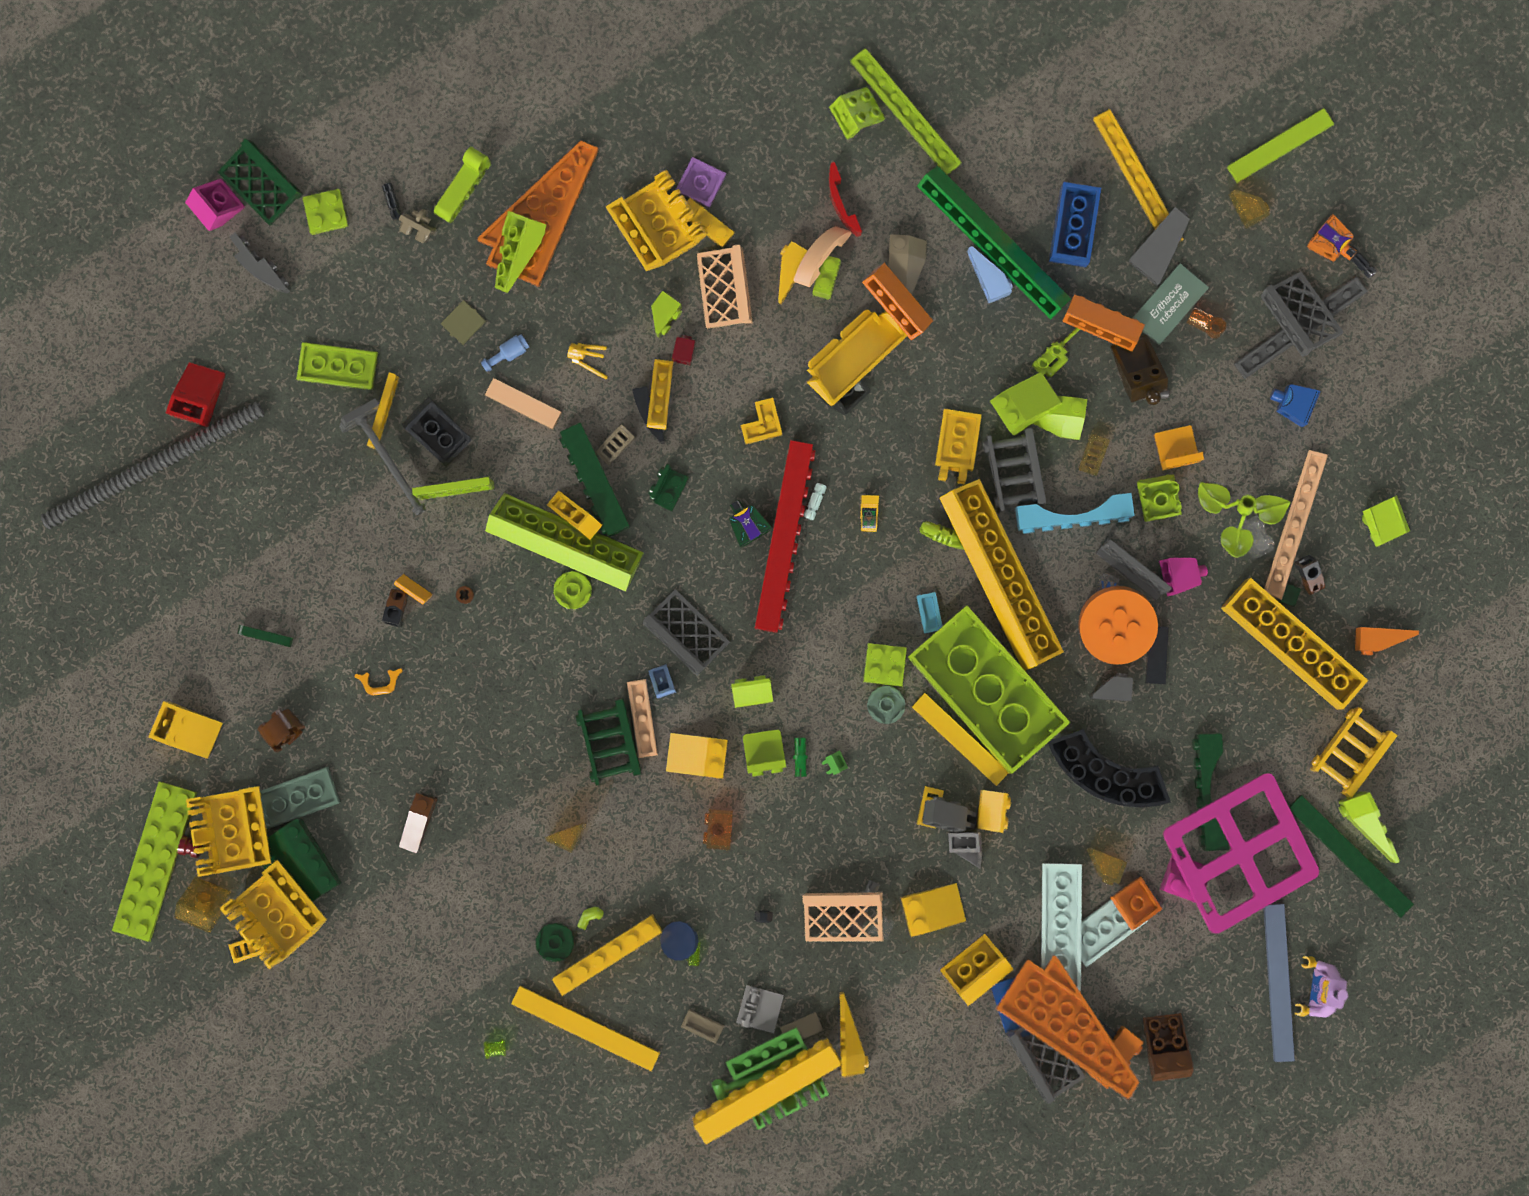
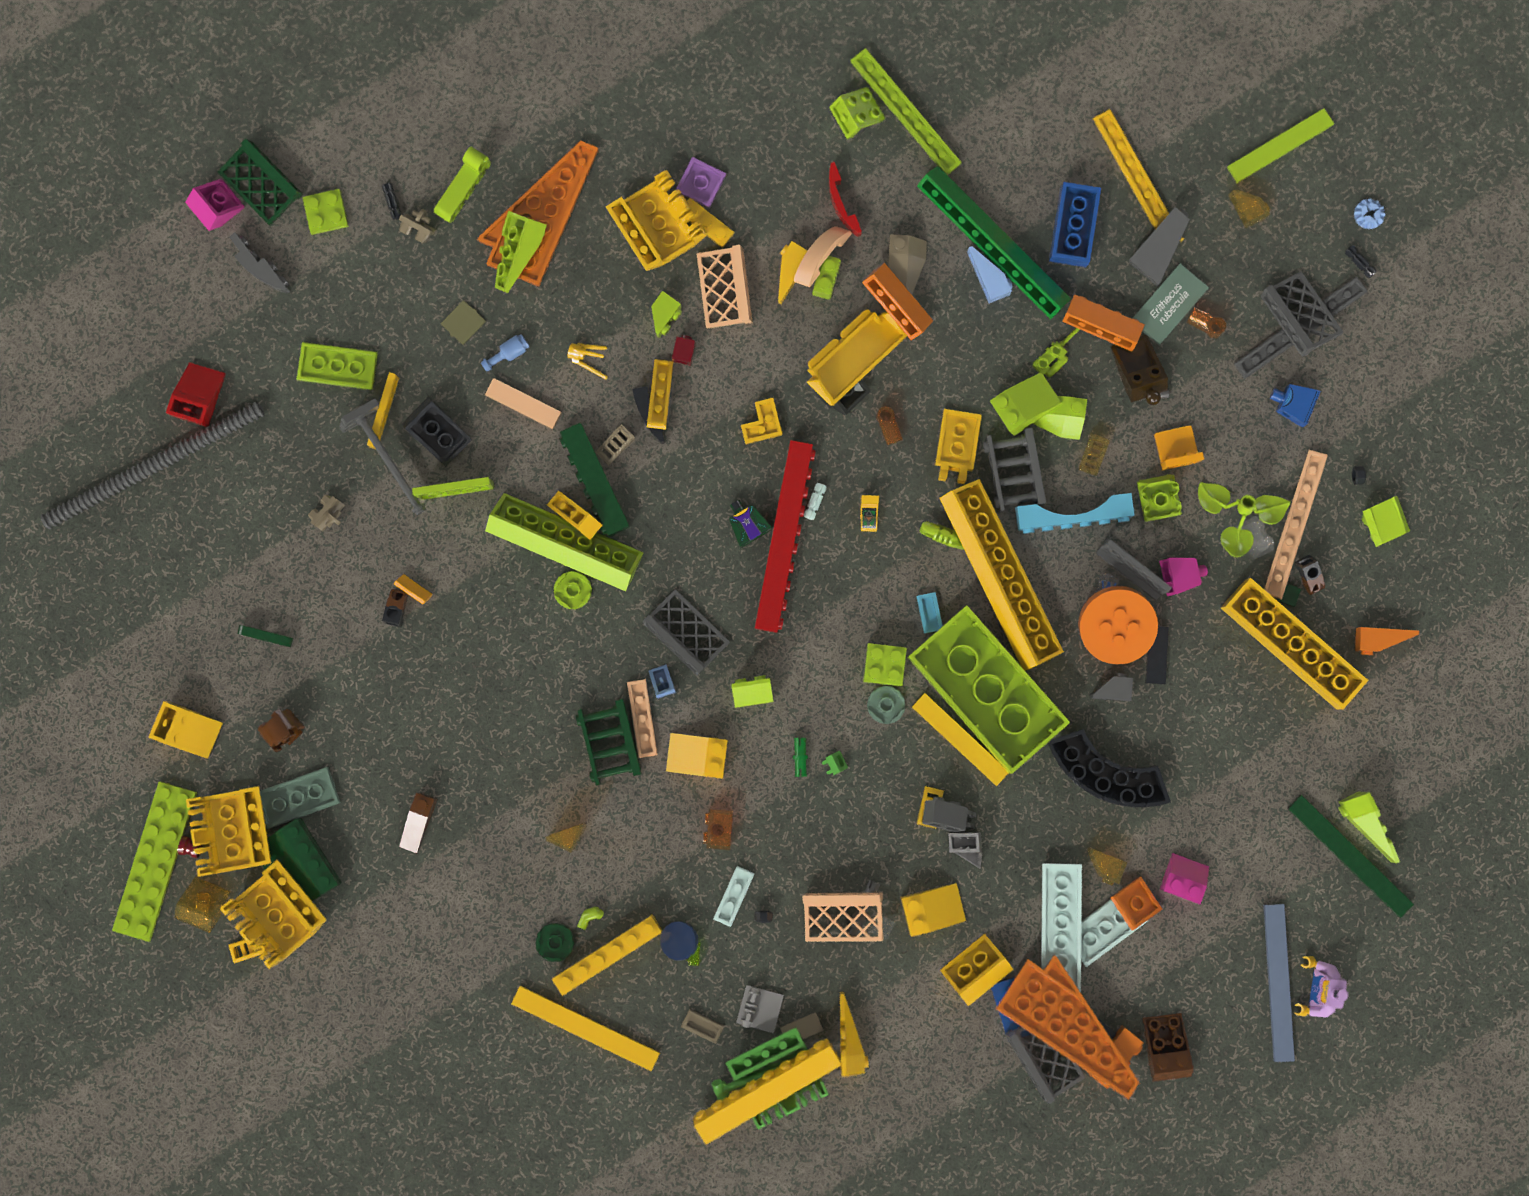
(327, 514): none -> dark tan hips
(380, 690): light orange helmet -> none
(459, 595): reddish brown bush -> none
(494, 1048): clear neon green bush -> none
(668, 488): dark green bracket -> none
(733, 896): none -> light aqua tile
(764, 752): lime bracket -> none
(889, 428): none -> clear orange piece
(993, 811): yellow slope -> none
(1208, 751): dark green arch -> none
(1241, 852): dark pink window -> none
(1333, 240): torso -> none
(1358, 475): none -> black tile
(1367, 221): none -> light blue gear
(1372, 754): yellow fence -> none

